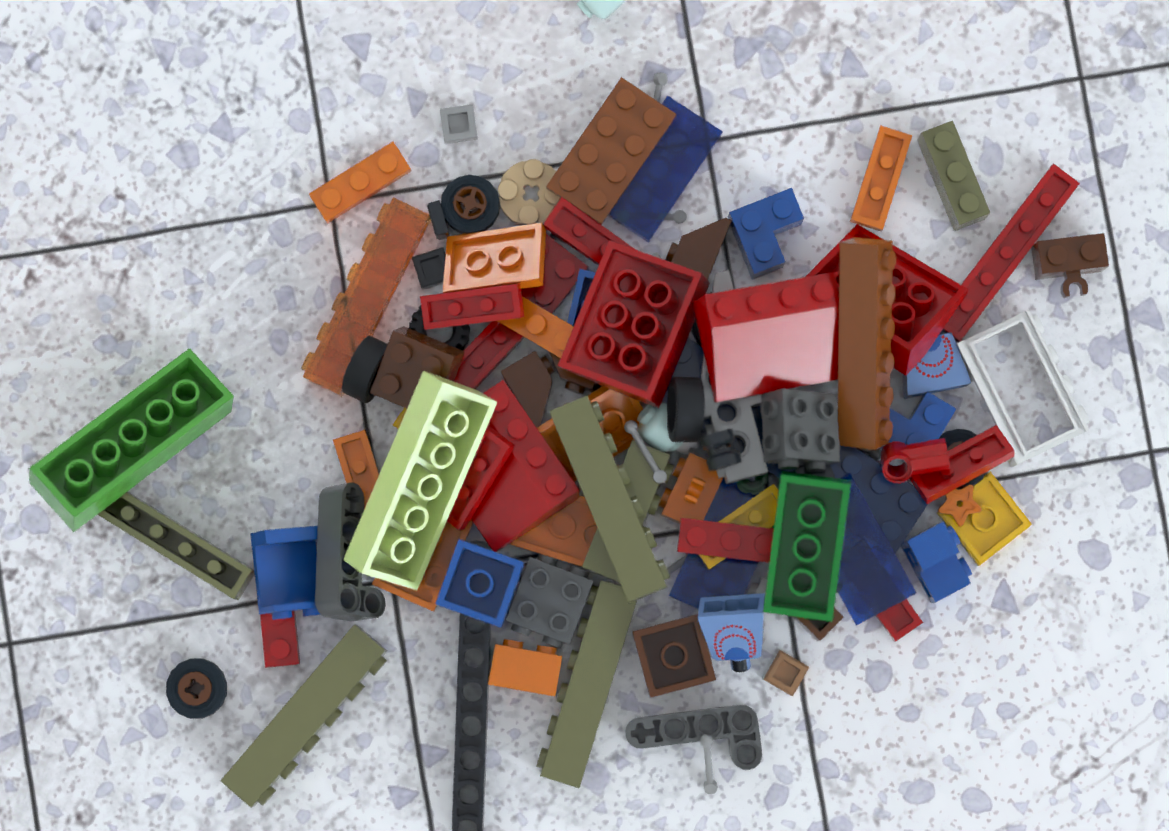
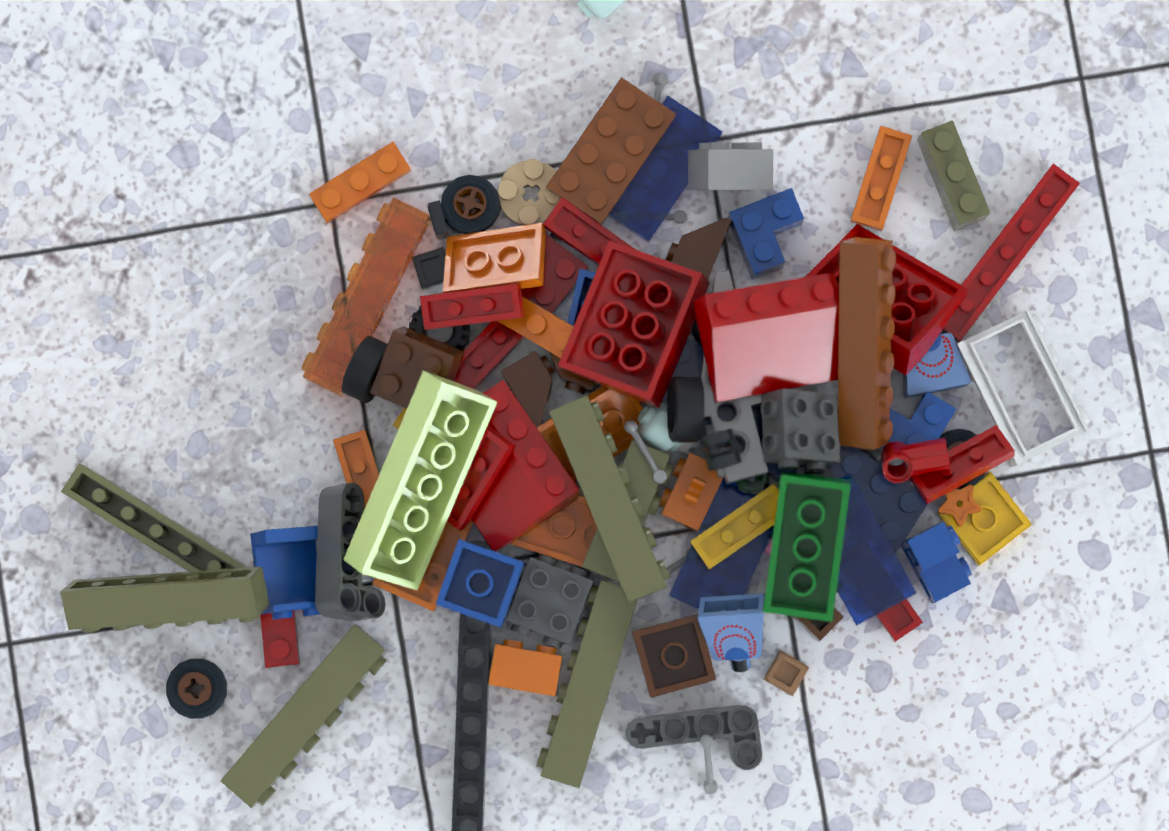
(130, 440): bright green brick -> none
(165, 599): none -> olive brick
(458, 124): light grey plate -> none
(725, 540): red plate -> none
(739, 168): none -> light grey brick
(1070, 259): reddish brown brick -> none

